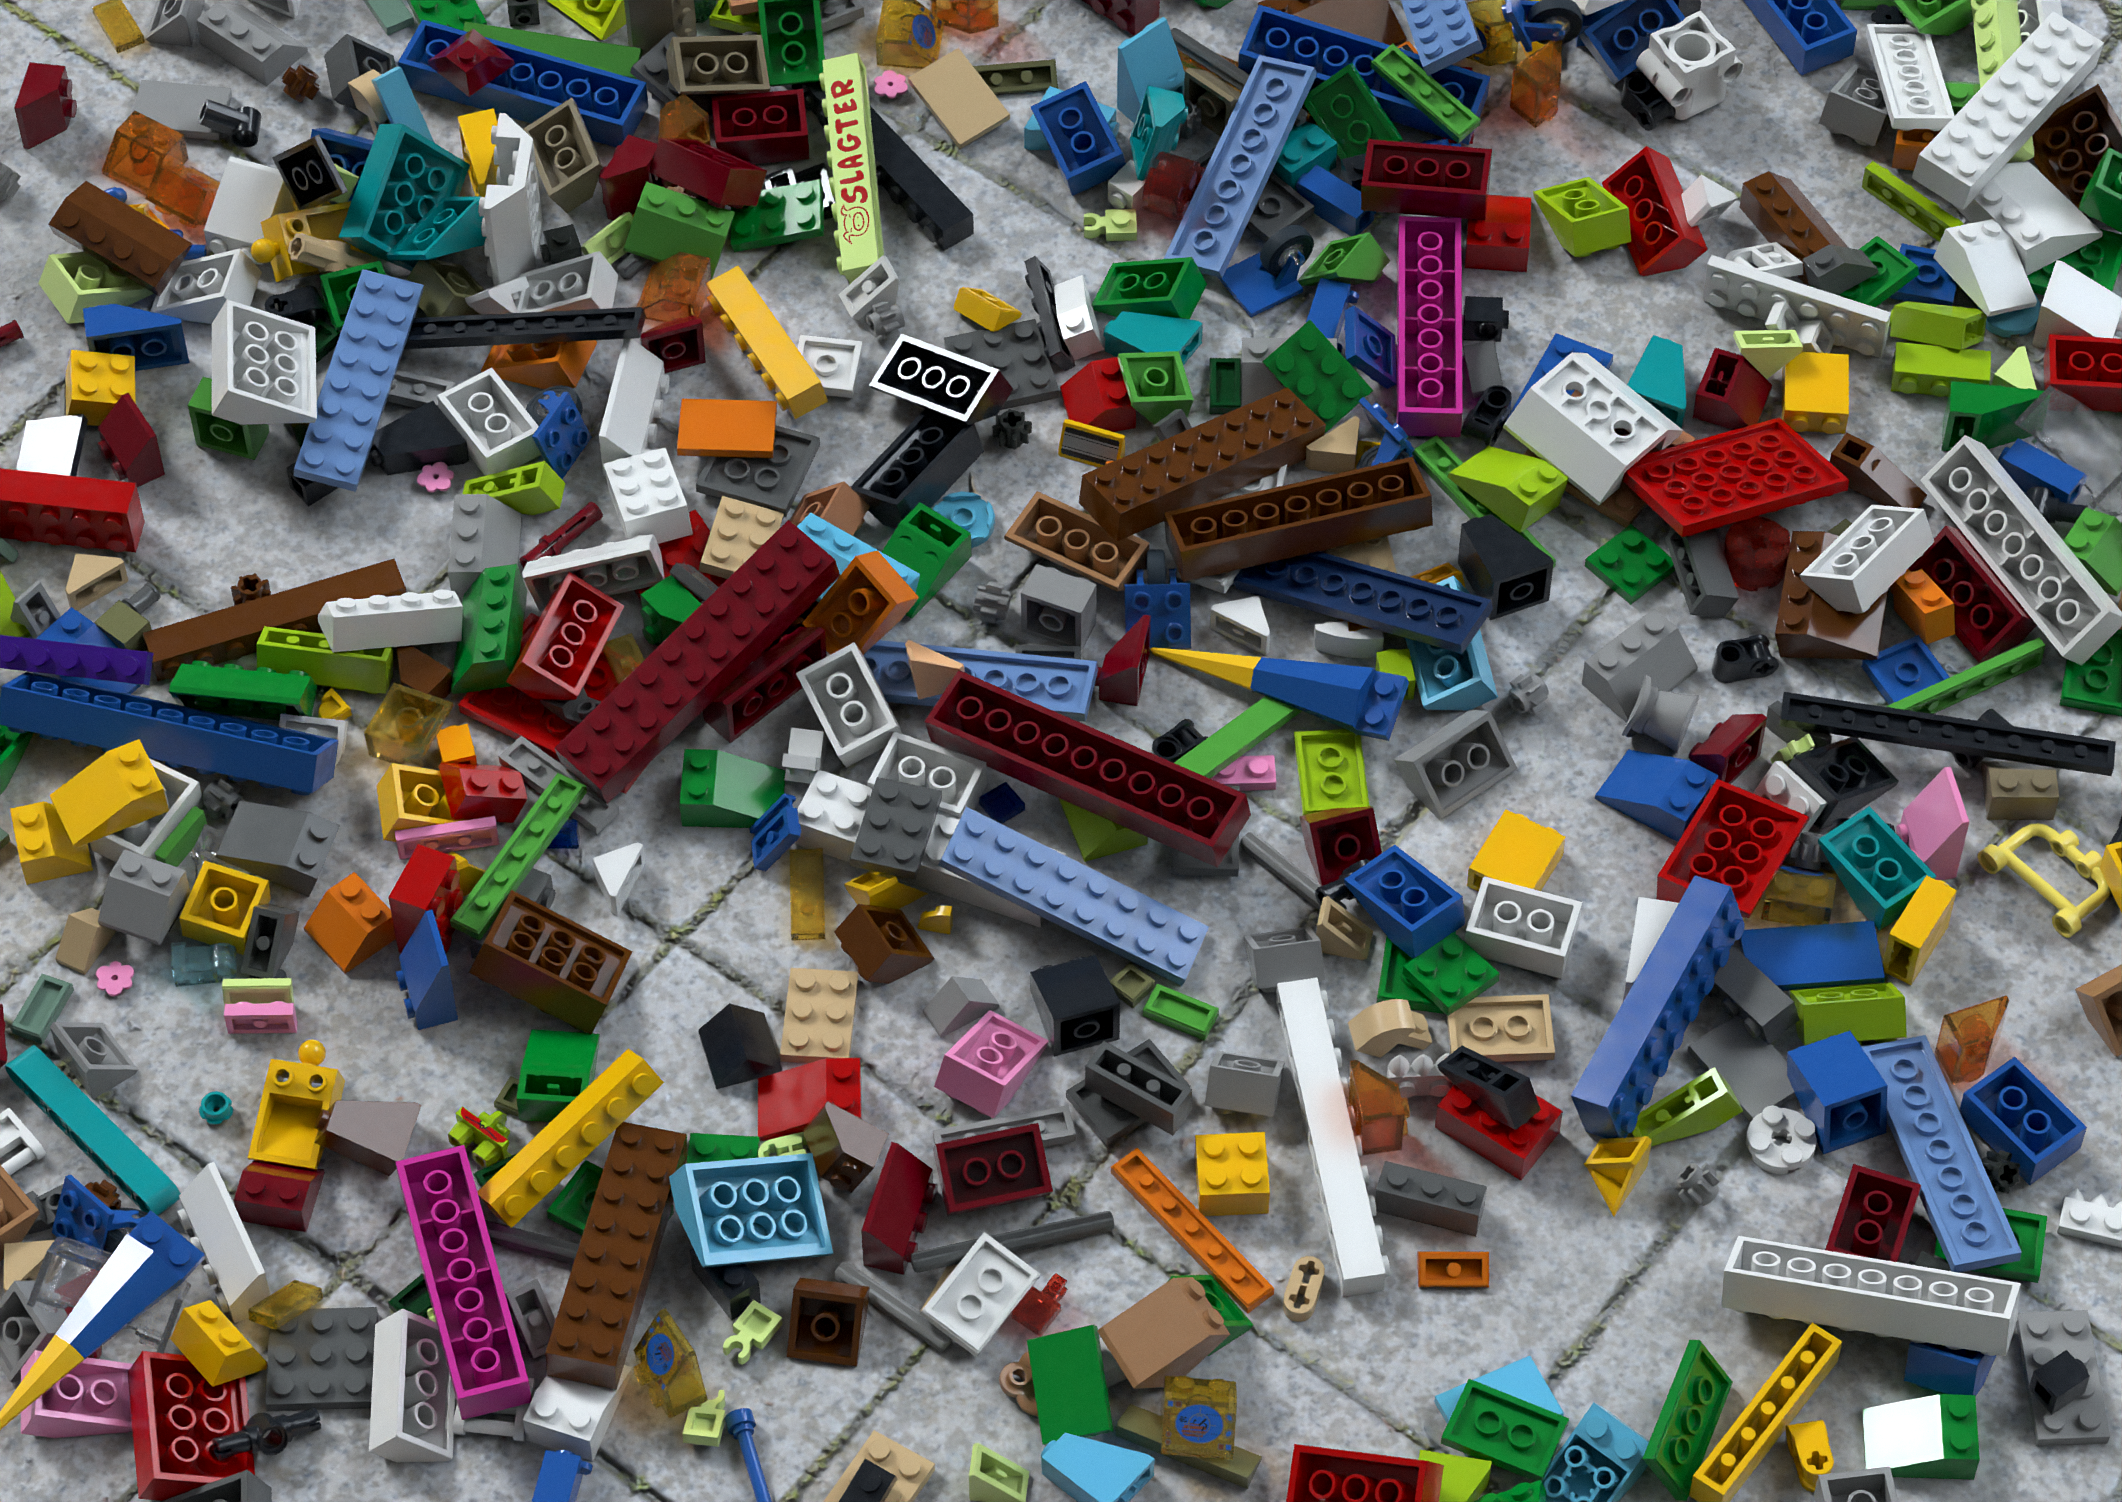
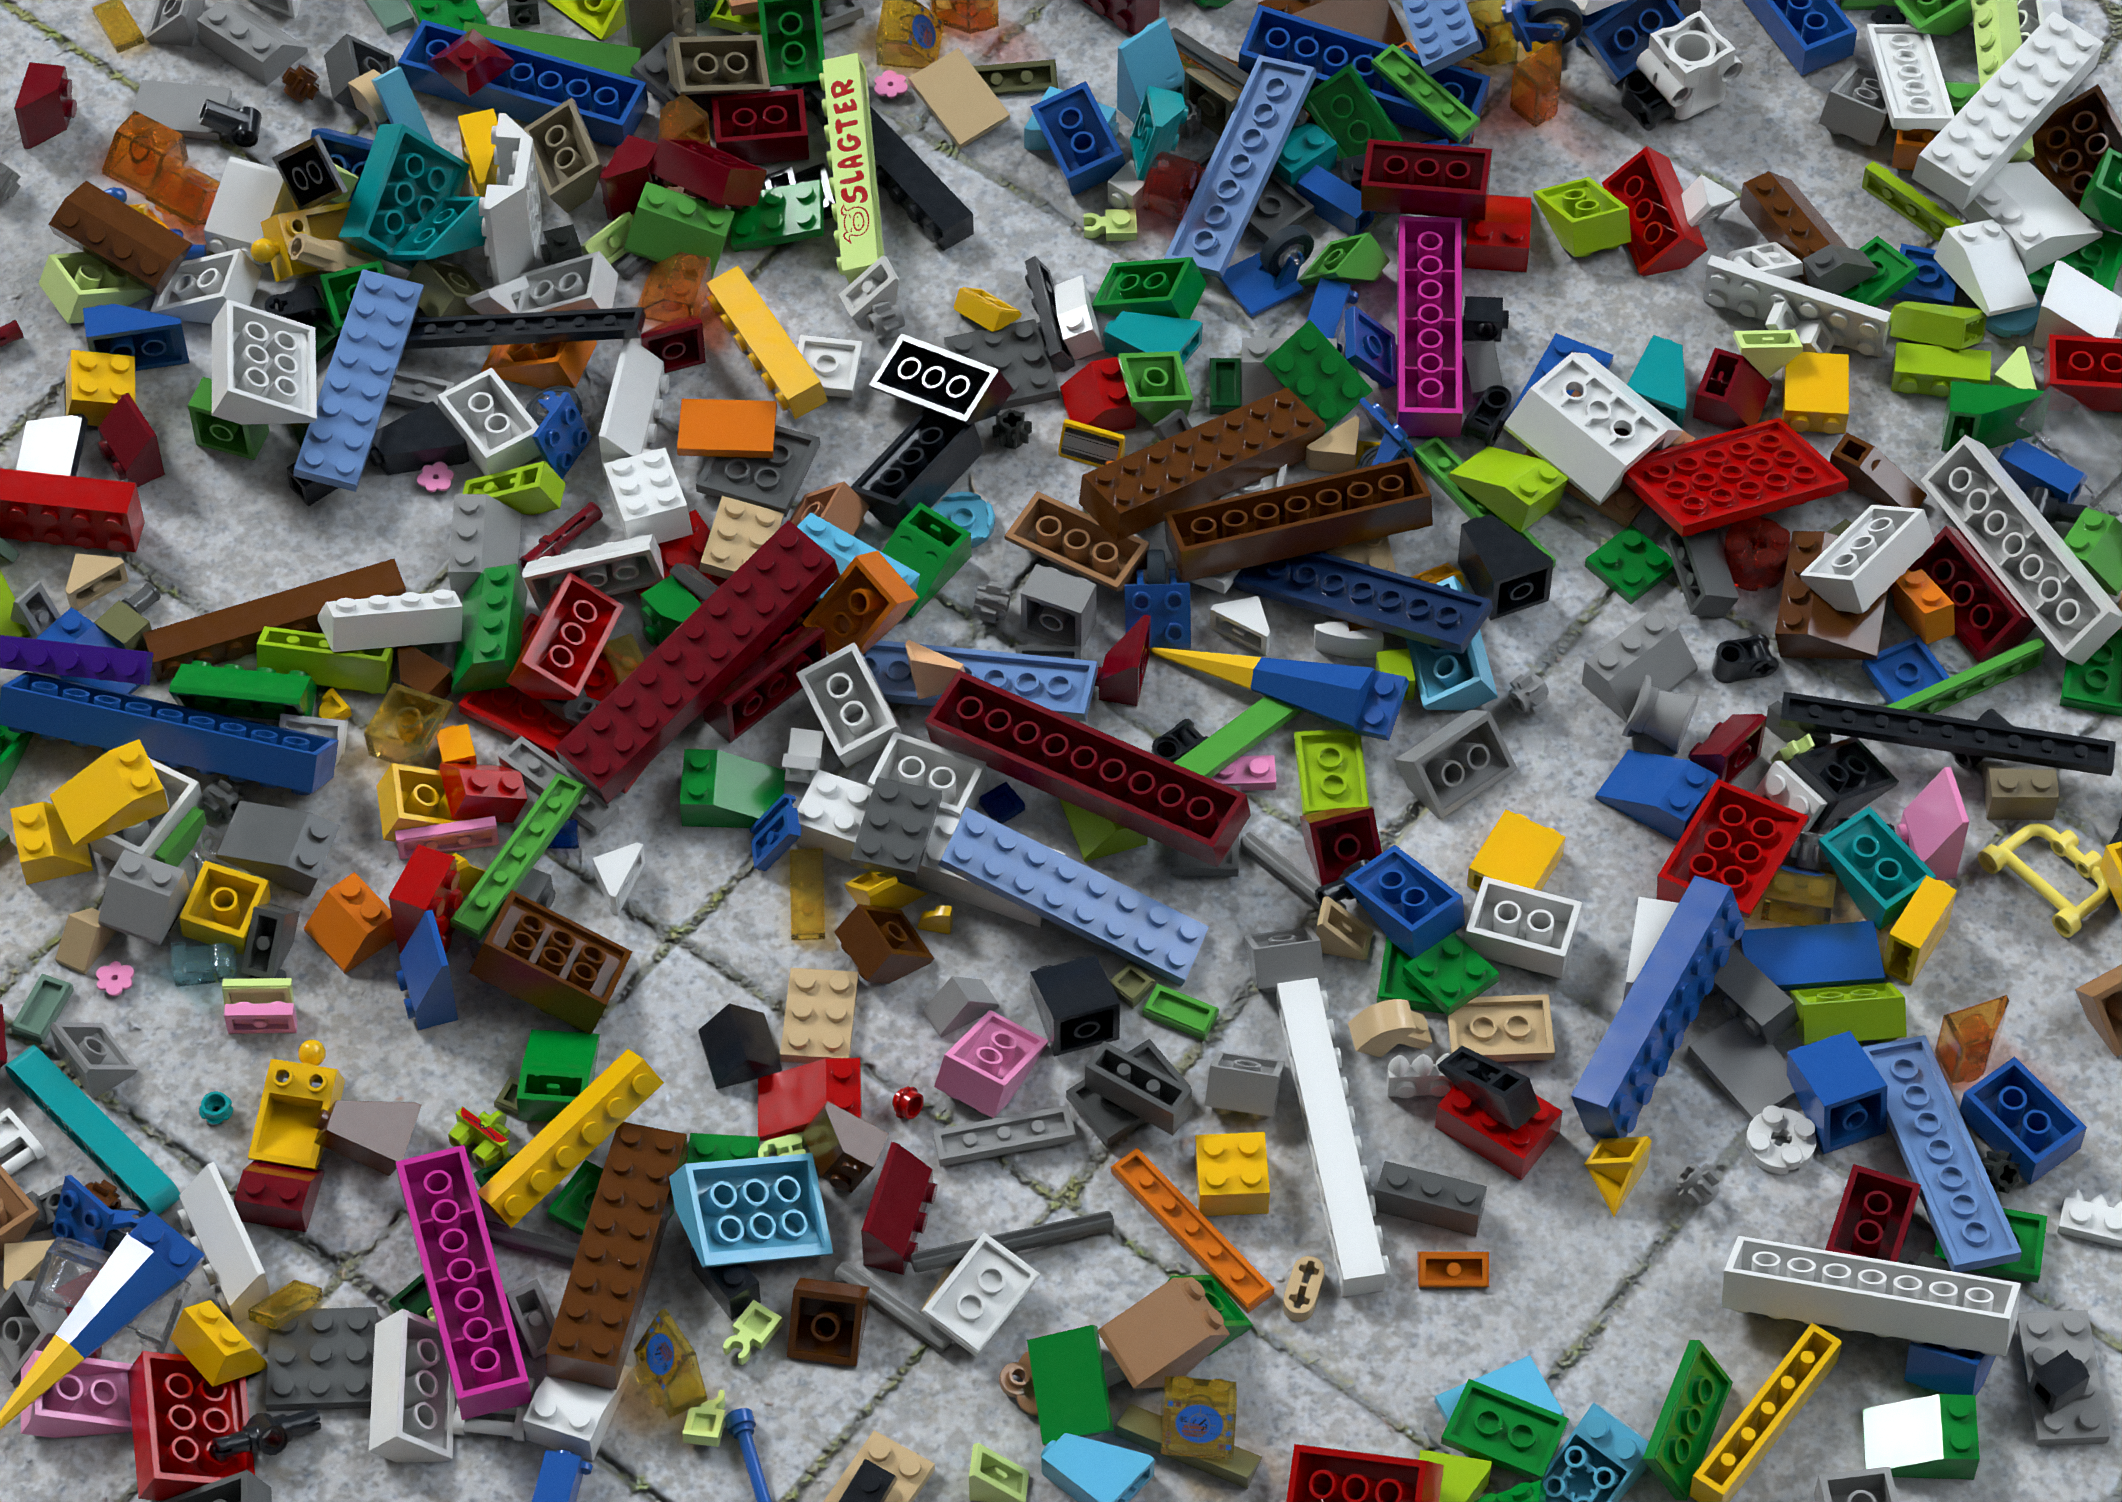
(250, 588): reddish brown gear -> none
(907, 1102): none -> red plate
(992, 1169): dark red brick -> none
(1041, 1308): clear red plate -> none
(1377, 1109): clear orange slope -> none
(1689, 1110): lime slope -> none
(1810, 1451): yellow piece -> none

